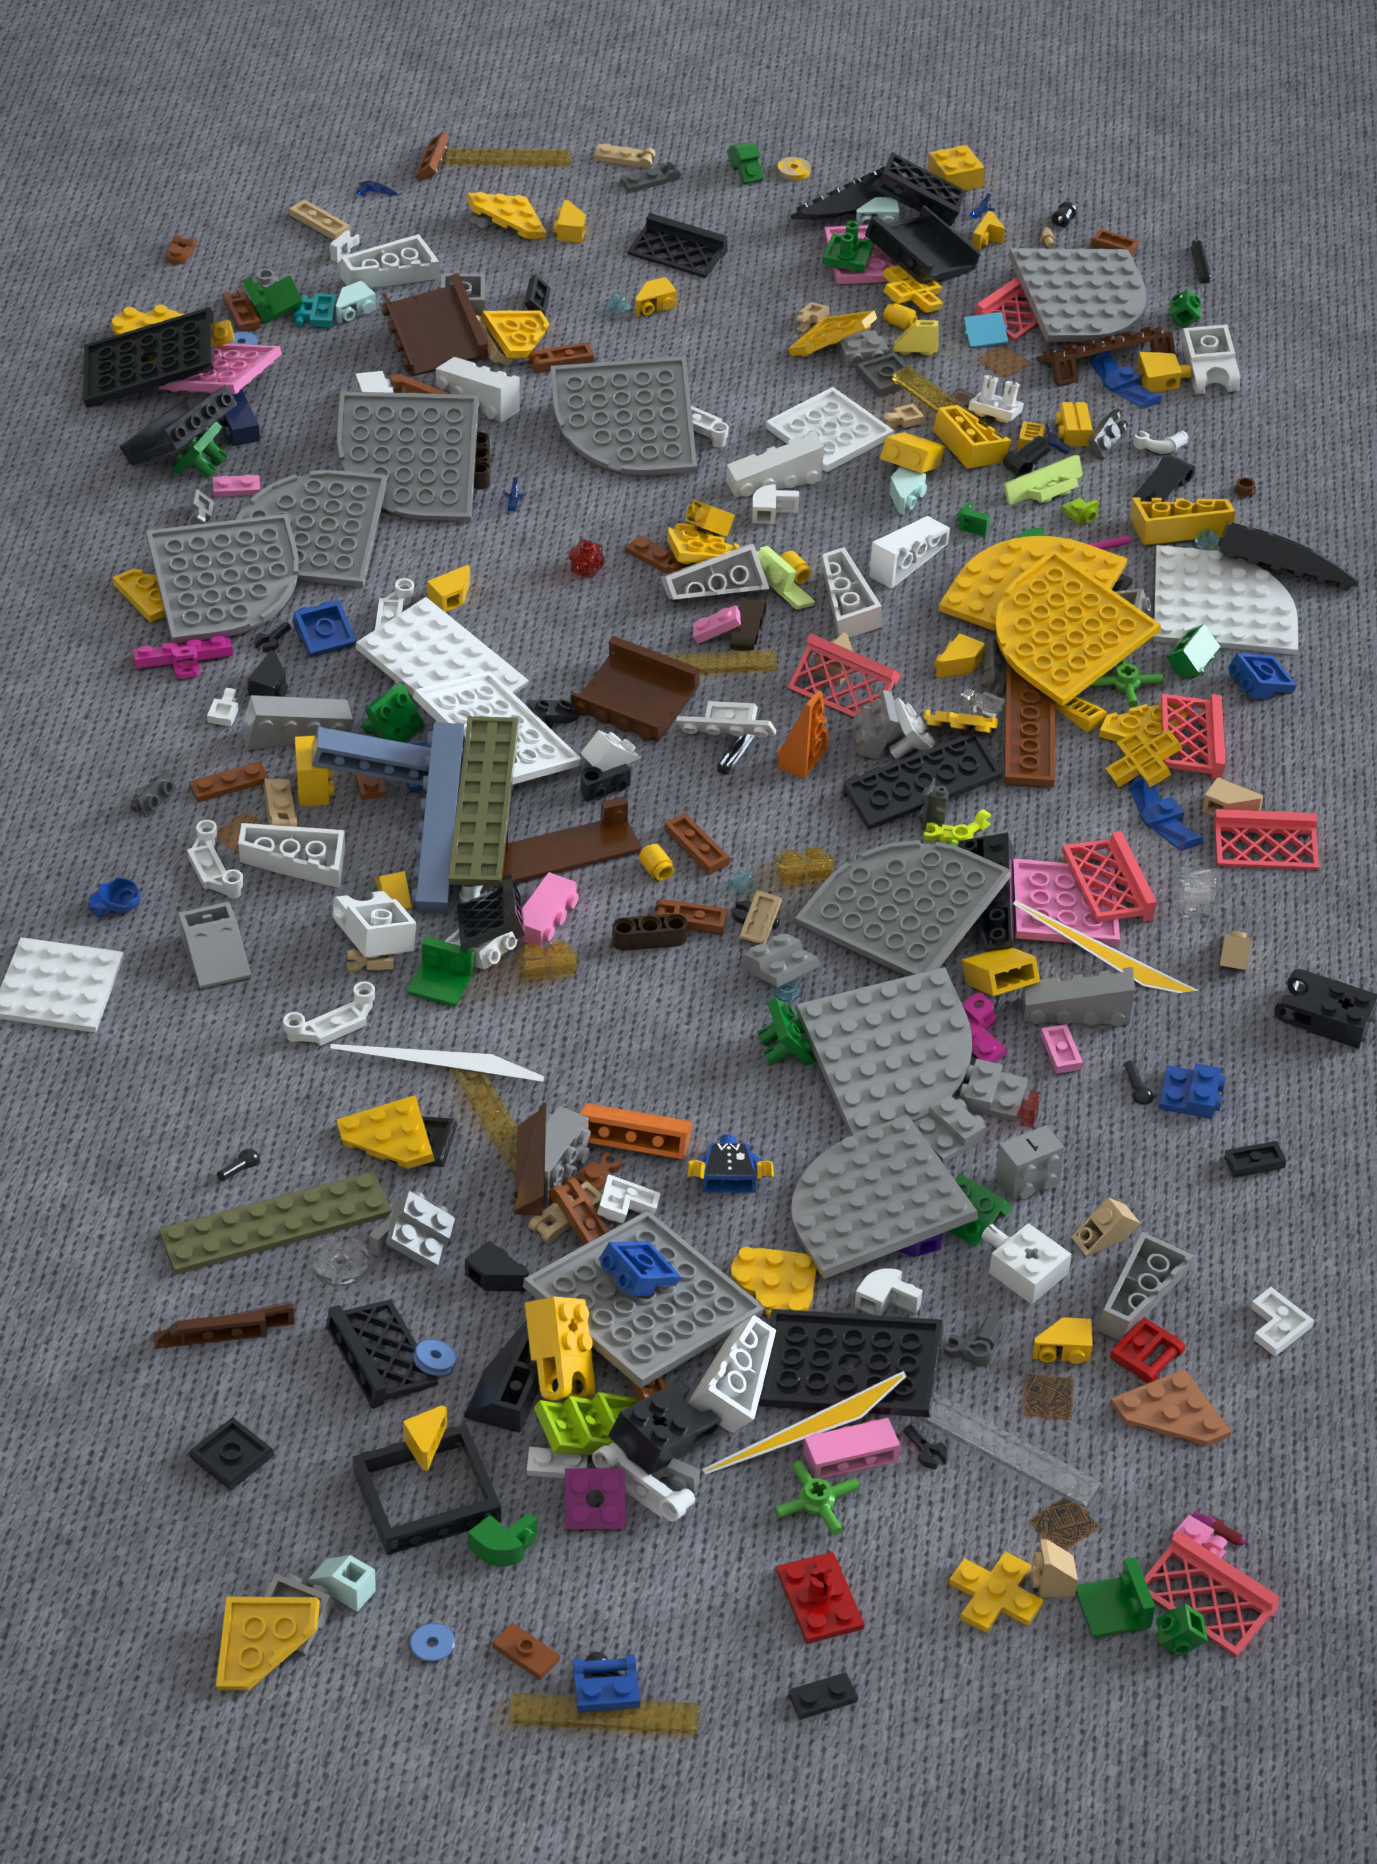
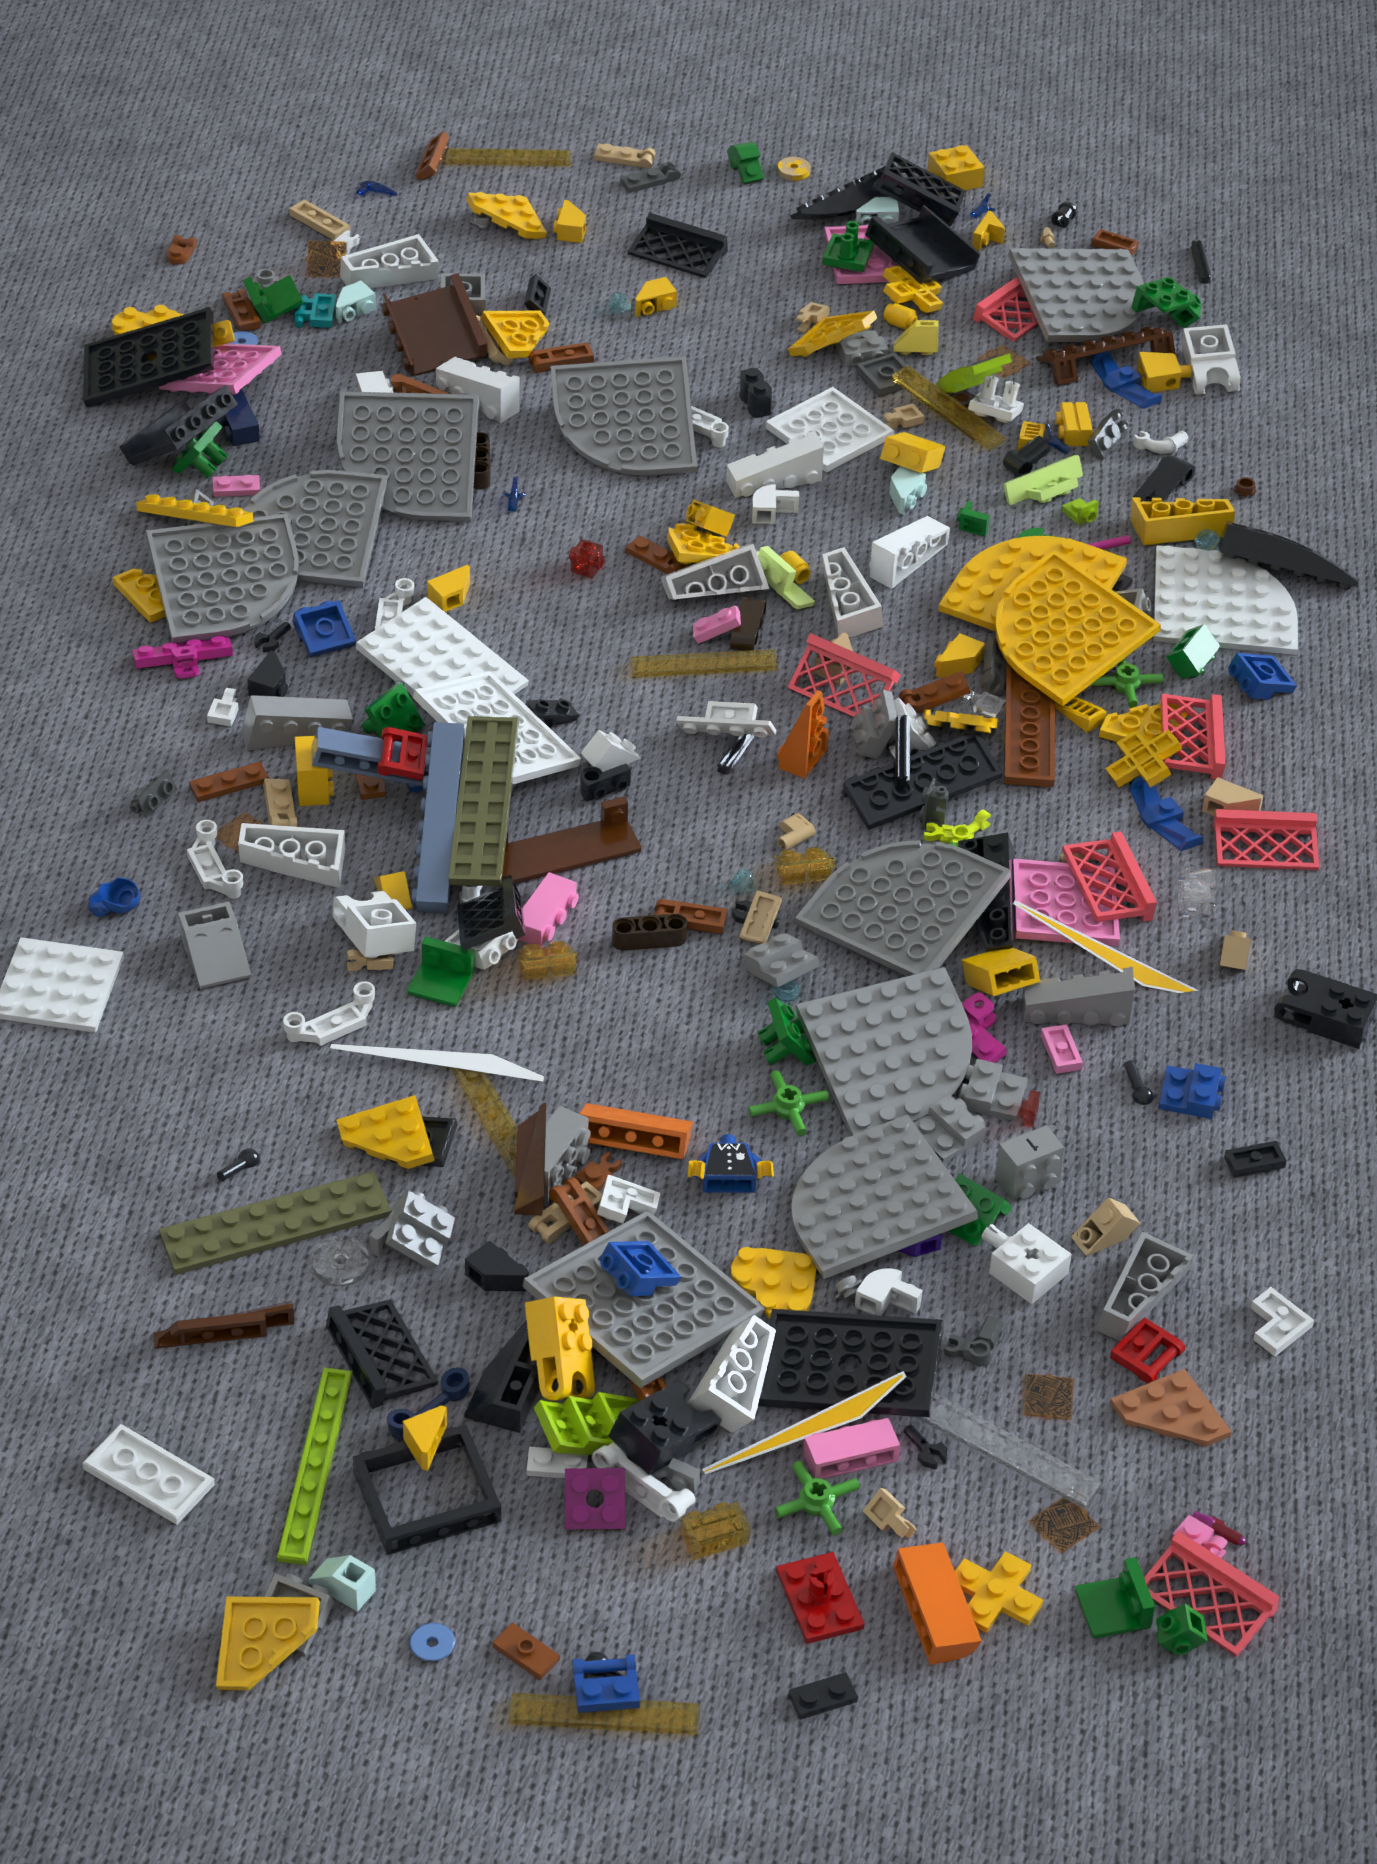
(148, 1474): none -> white plate
(194, 511): none -> yellow plate
(231, 1453): black plate -> none
(314, 1467): none -> lime tile
(325, 258): none -> clear orange piece
(411, 754): none -> red plate
(434, 1366): medium blue piece -> none
(454, 1387): none -> dark blue piece
(501, 1545): green brick -> none
(637, 690): reddish brown panel -> none
(656, 862): yellow brick -> none
(697, 843): dark orange plate -> none
(715, 1530): none -> clear yellow brick
(755, 392): none -> black brick
(788, 1103): none -> bright green bar
(796, 829): none -> tan piece
(847, 1288): none -> light grey plate
(886, 1512): none -> tan plate
(902, 748): none -> black axle
(936, 692): none -> dark orange plate
(936, 1602): none -> orange brick
(968, 439): yellow wedge -> none
(972, 374): none -> lime slope
(986, 330): medium azure piece -> none
(1053, 1572): tan slope -> none
(1072, 1336): yellow slope -> none
(1163, 294): none -> green bracket

